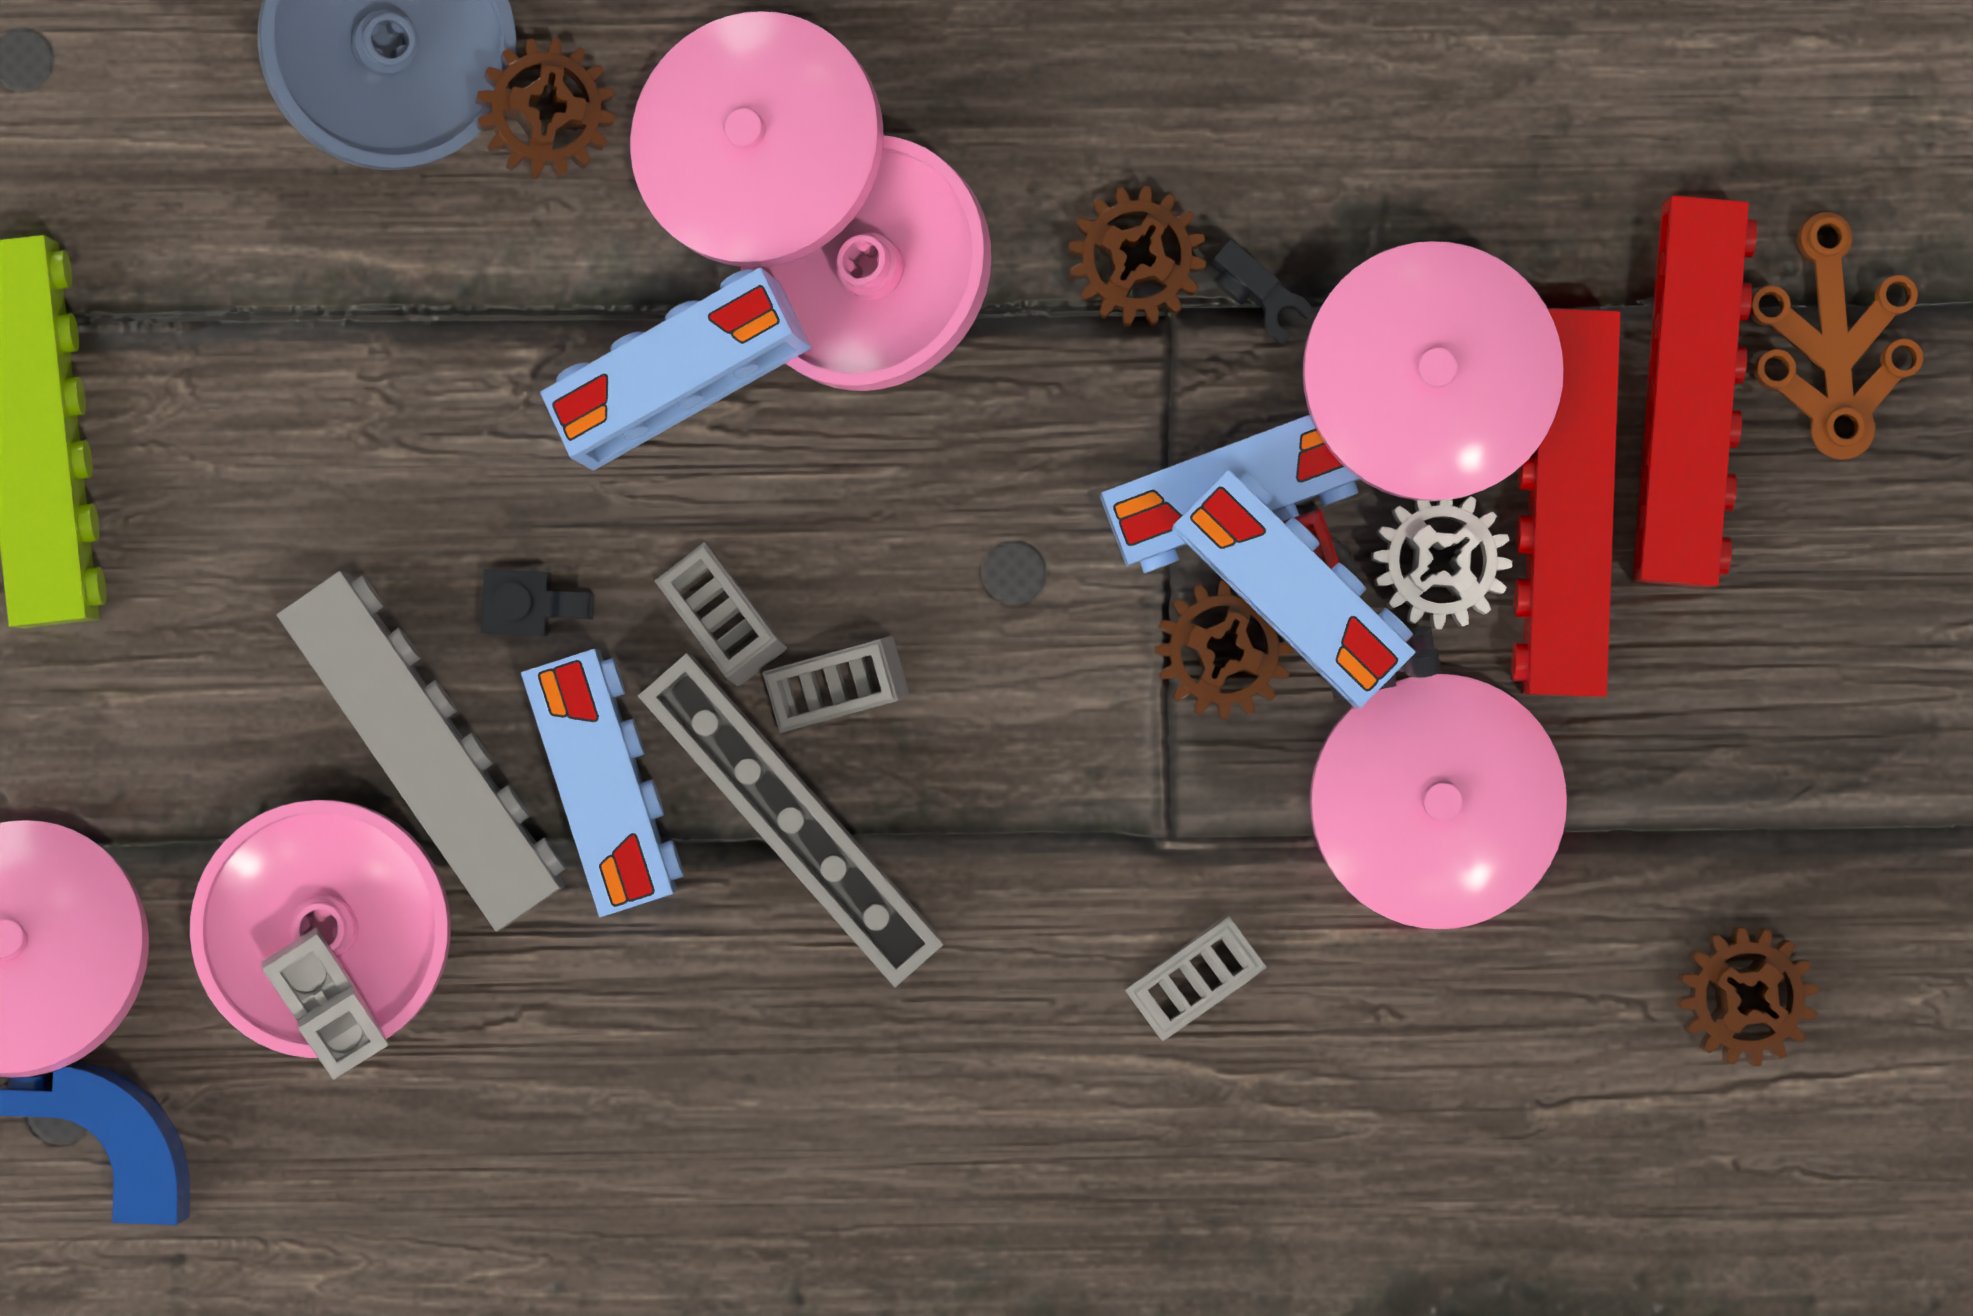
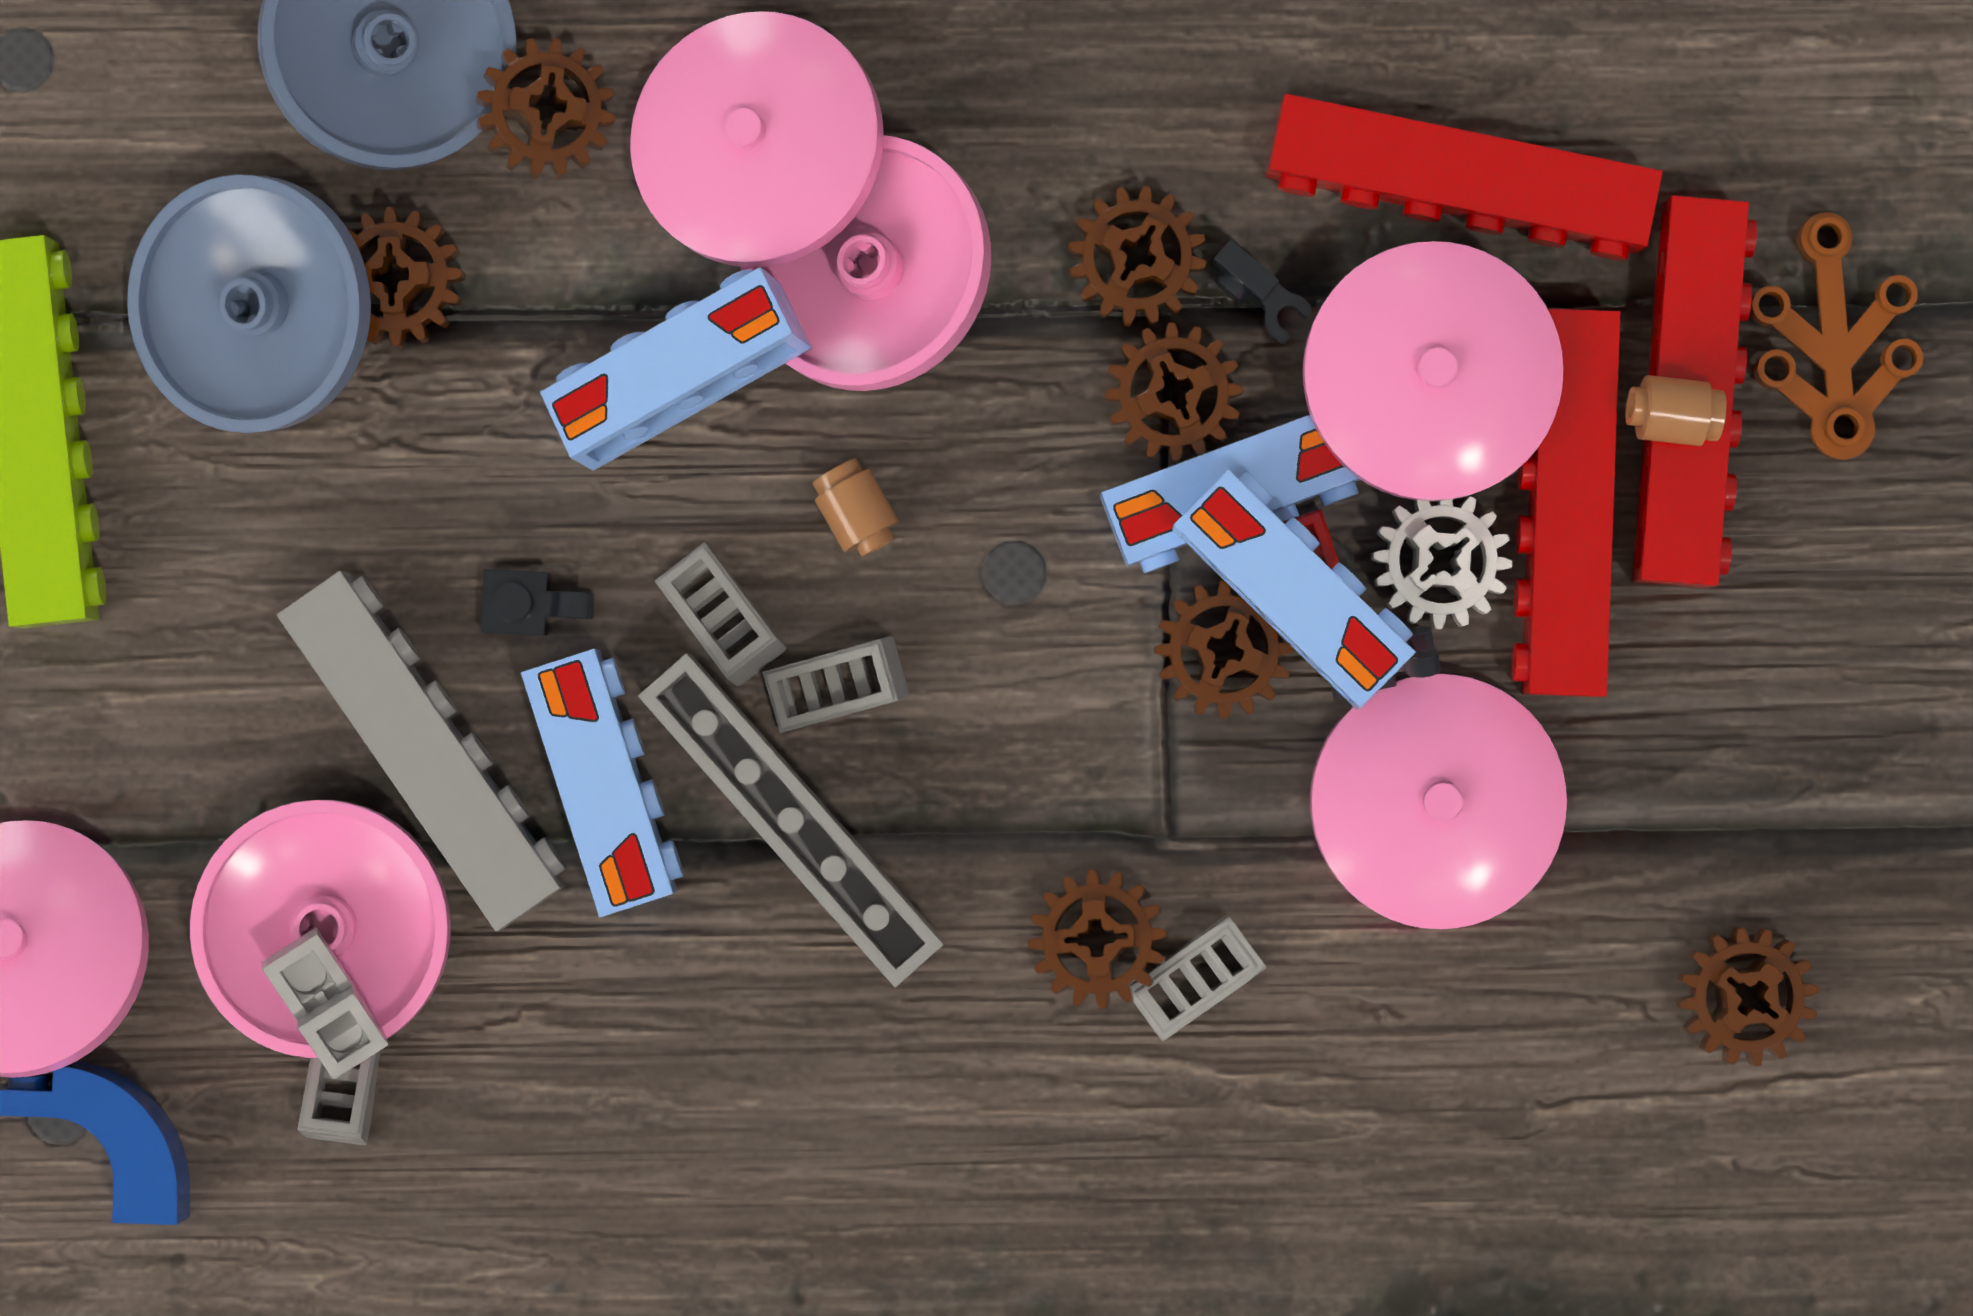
(248, 303): none -> sand blue dish
(361, 1104): none -> light grey slope
(422, 276): none -> reddish brown gear
(855, 508): none -> medium nougat brick
(1096, 909): none -> reddish brown gear
(1198, 380): none -> reddish brown gear
(1463, 176): none -> red brick
(1676, 410): none -> medium nougat brick

